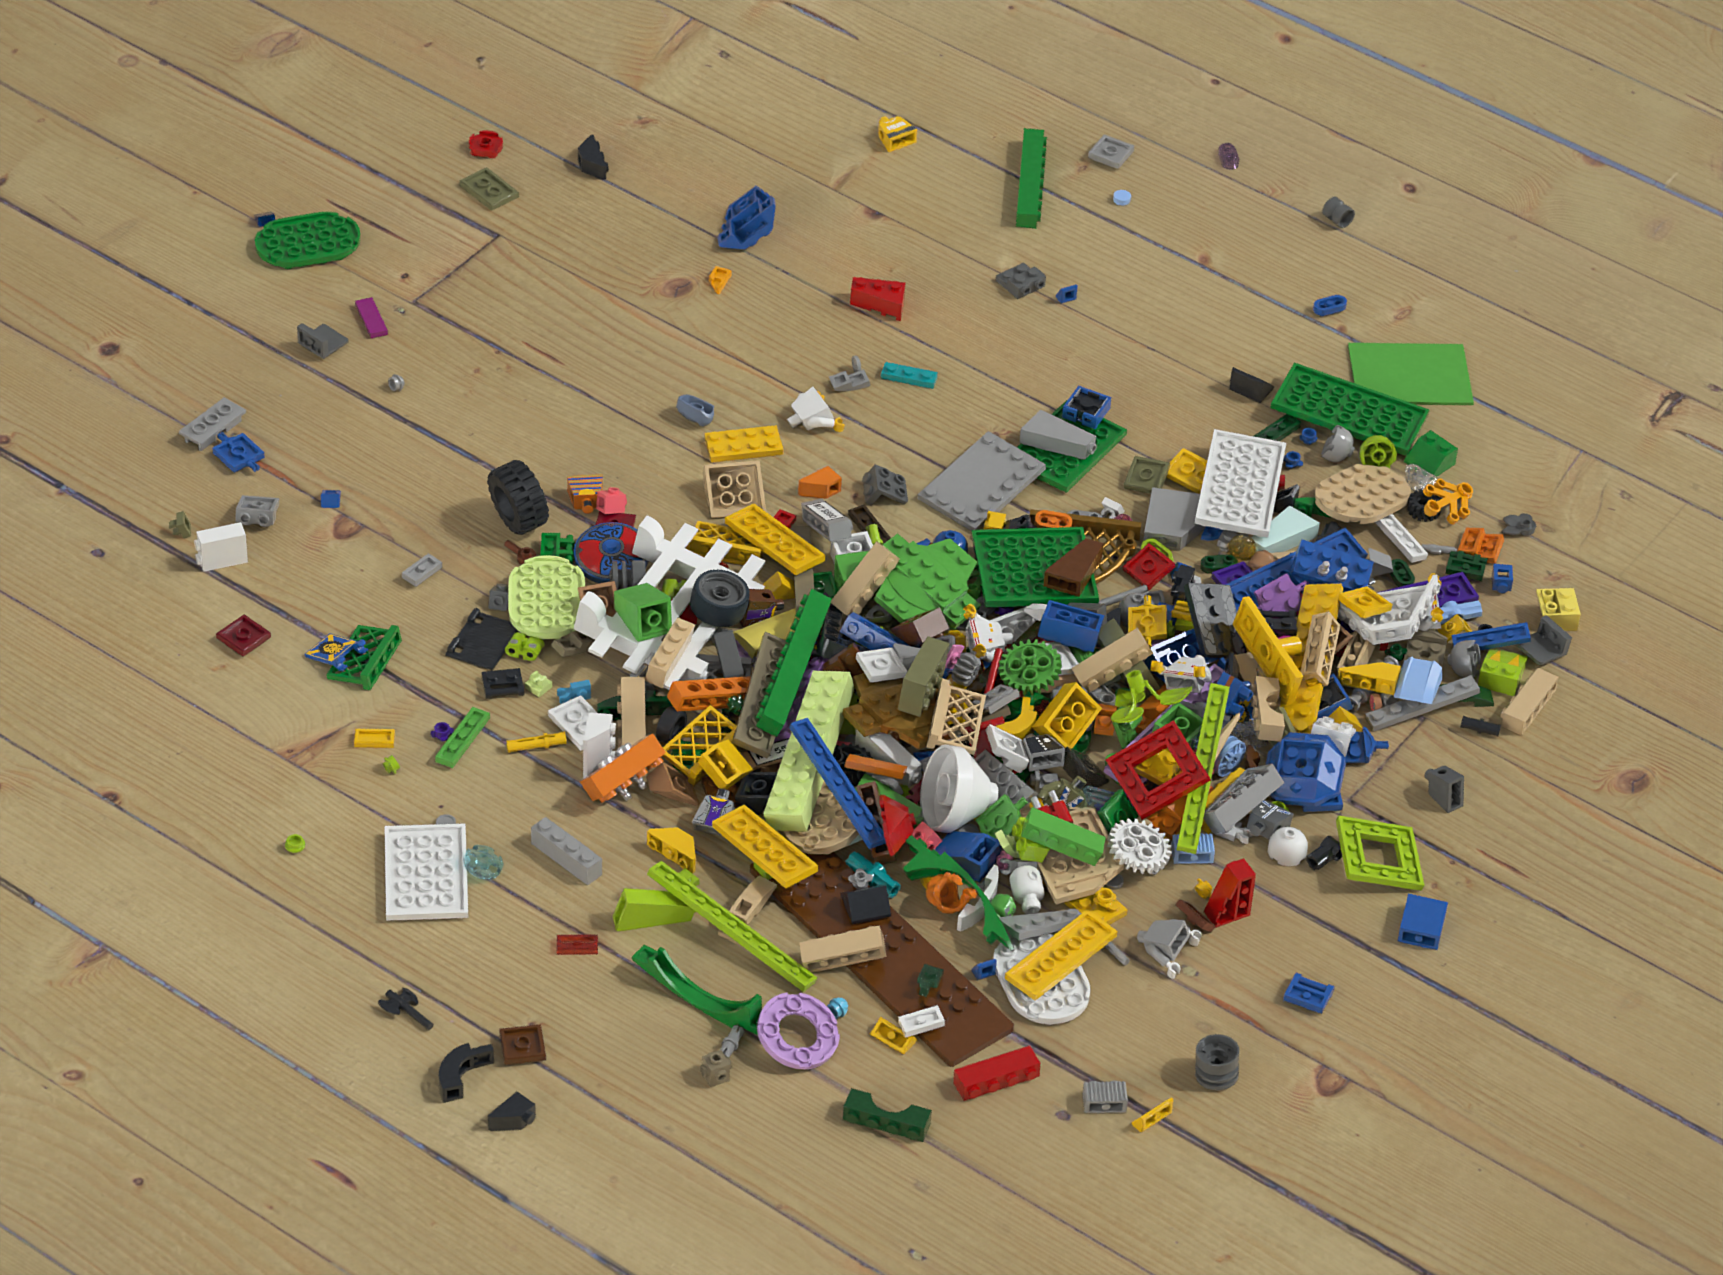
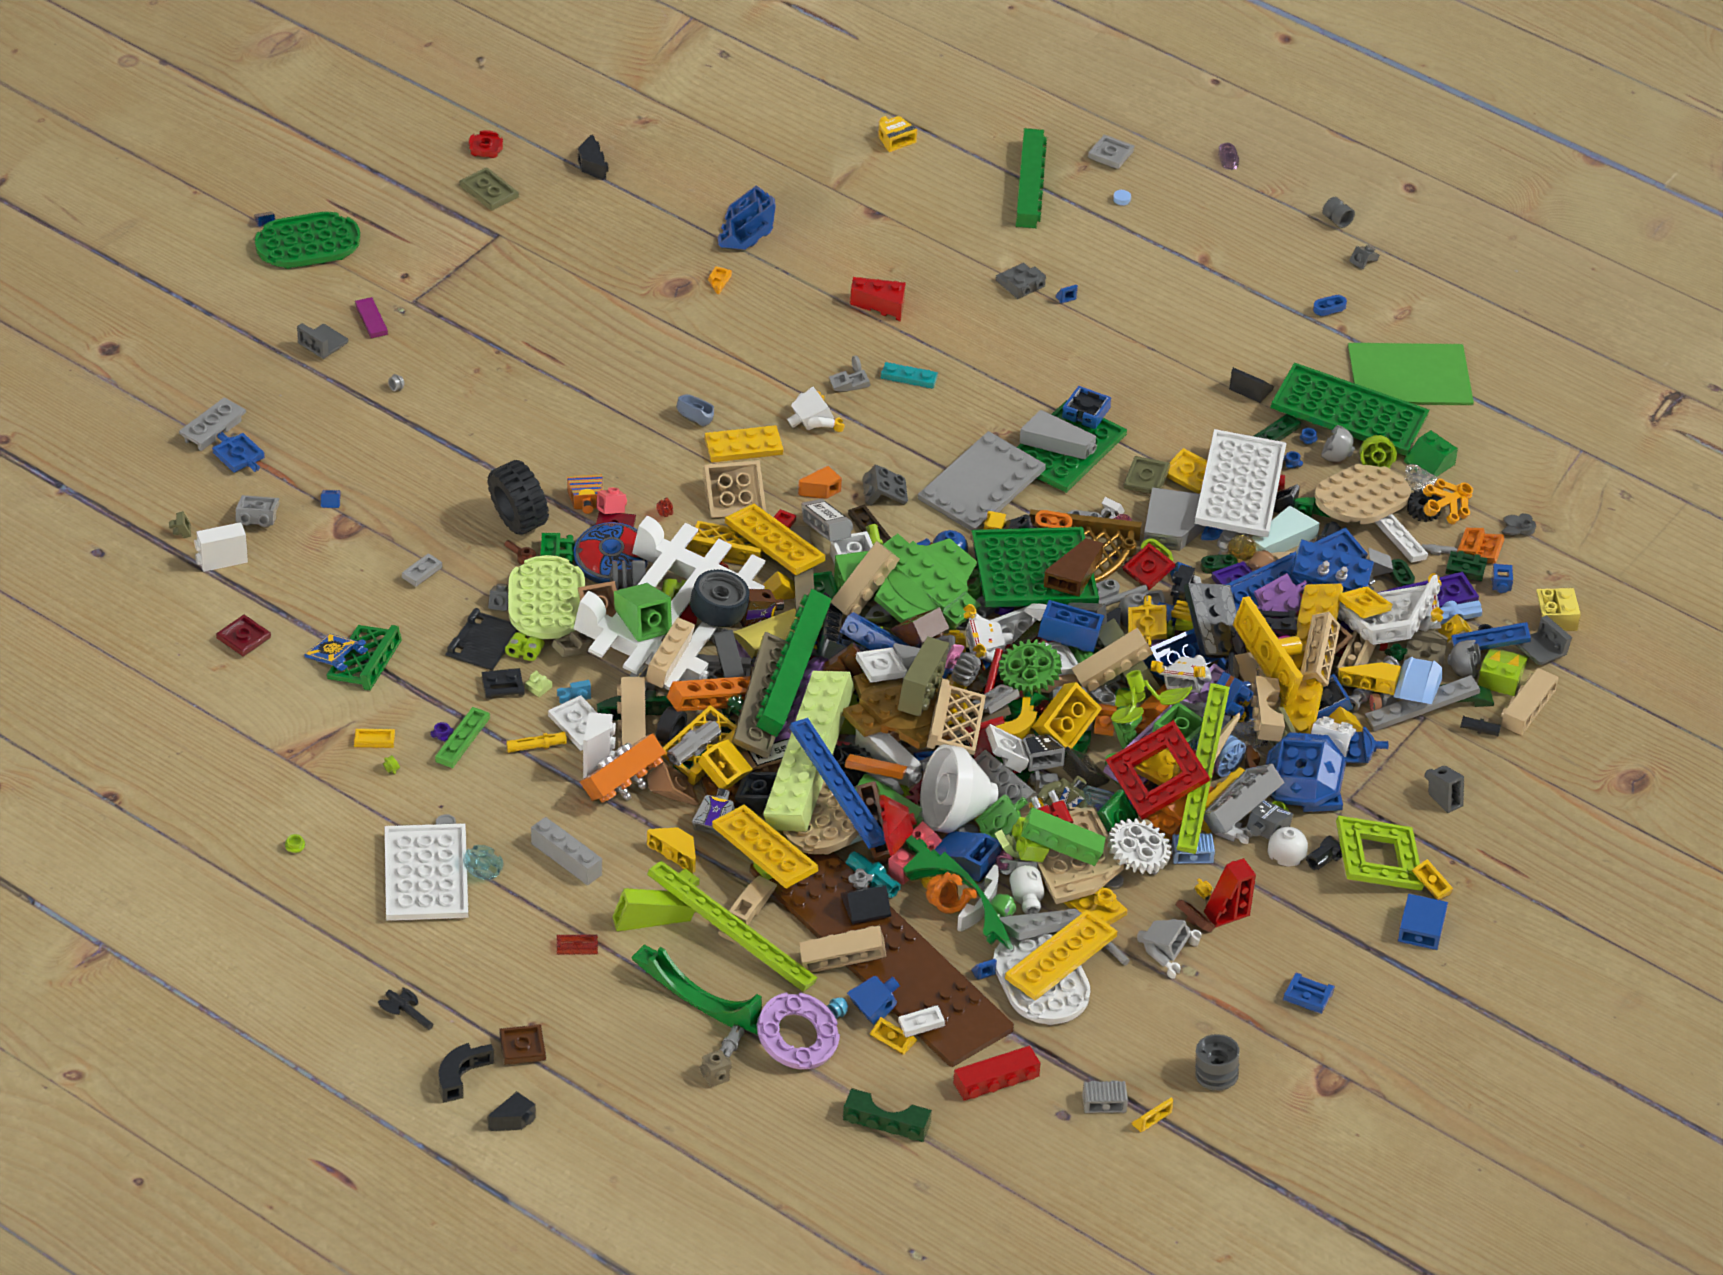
(665, 507): none -> clear red plate
(694, 743): none -> light grey piece
(874, 998): none -> blue torso
(896, 865): none -> coral brick
(929, 977): clear green plate -> none
(1107, 588): none -> light grey plate
(1362, 255): none -> dark grey bracket
(1432, 880): none -> yellow slope

